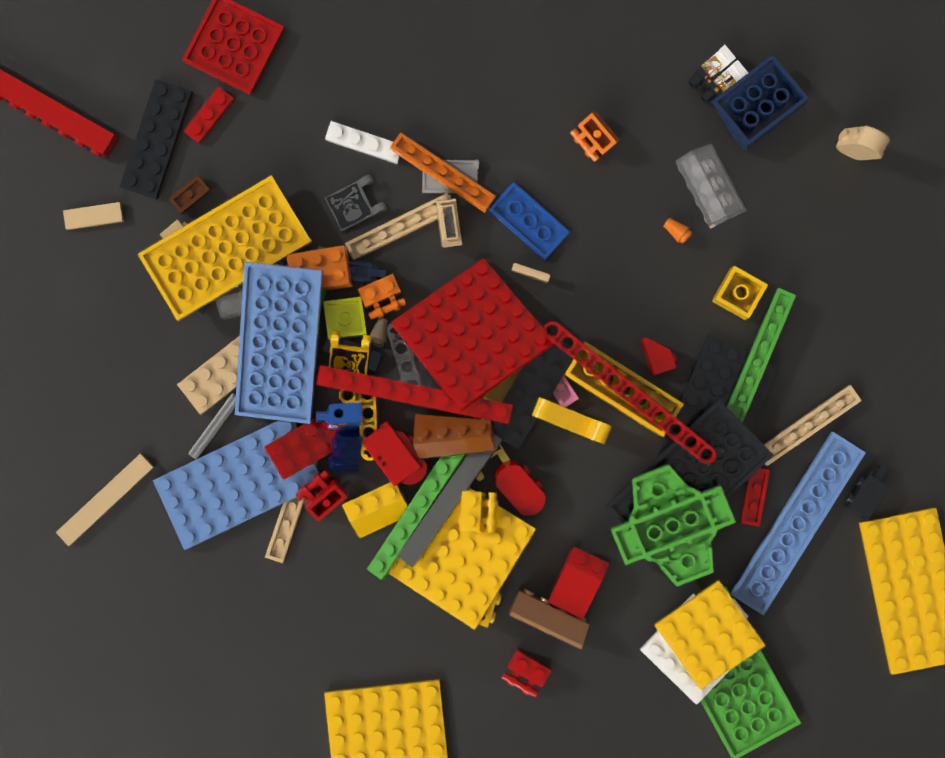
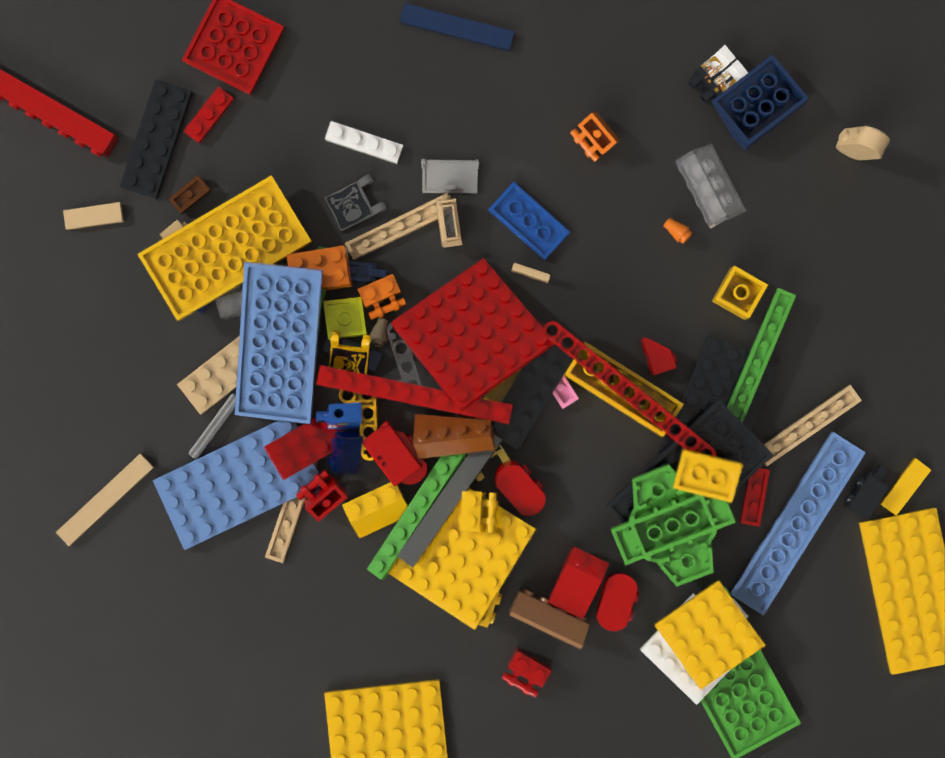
(442, 172): orange tile -> none
(457, 27): none -> dark blue tile
(571, 420): yellow beam -> none
(616, 601): none -> red brick
(707, 475): none -> yellow plate
(905, 486): none -> yellow tile

